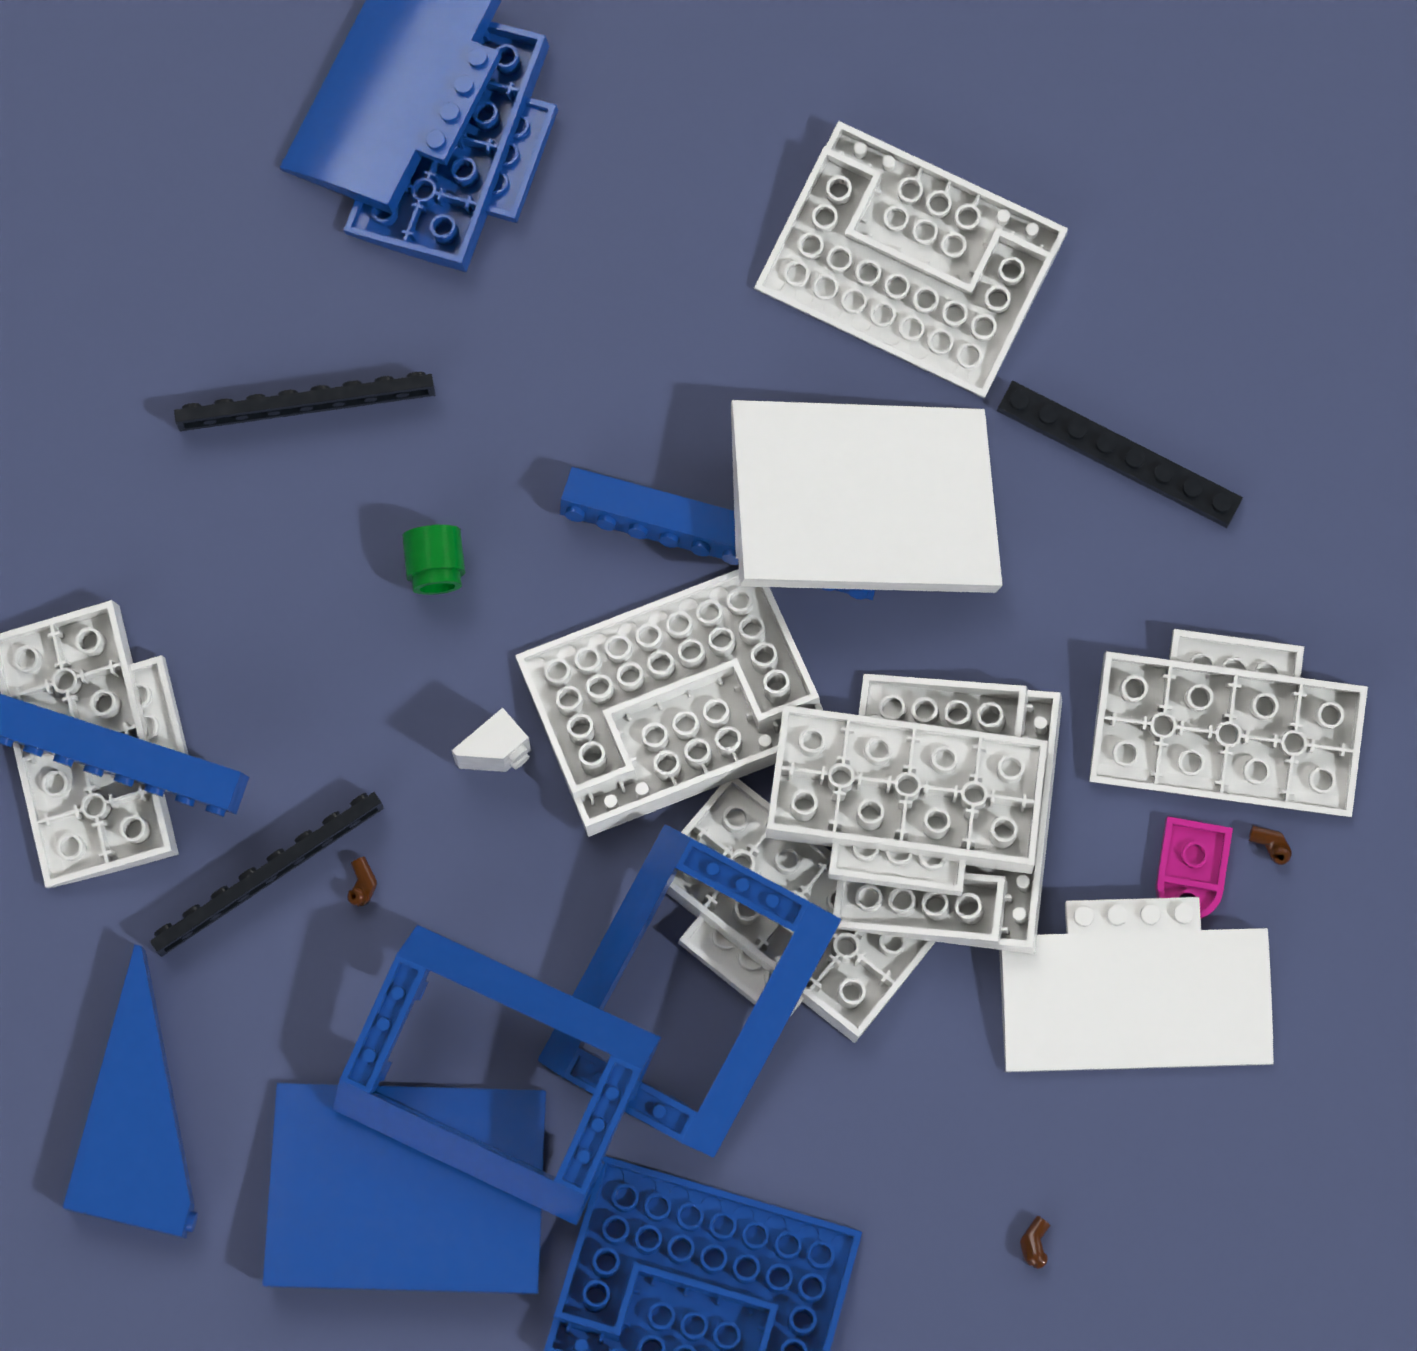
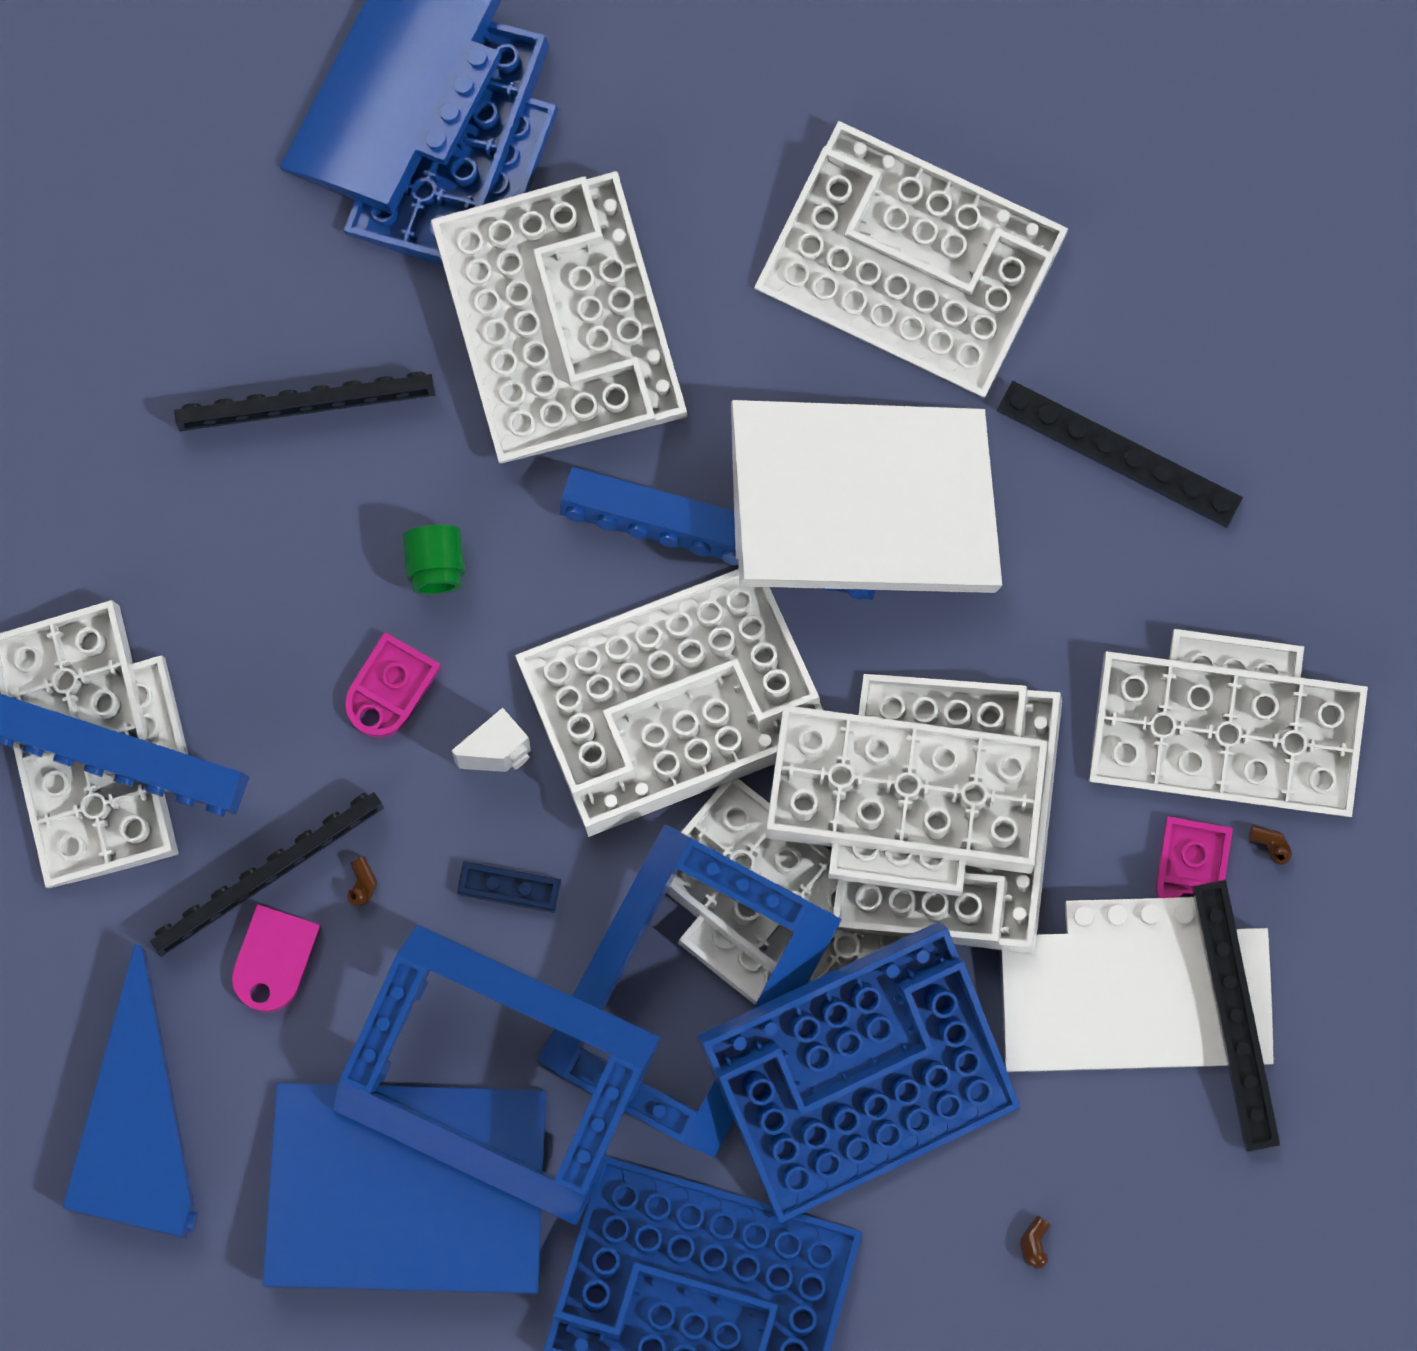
(273, 956): none -> dark pink tile
(390, 684): none -> dark pink tile
(509, 887): none -> dark blue tile
(559, 317): none -> white slope
(860, 1071): none -> blue slope
(1235, 1015): none -> black plate

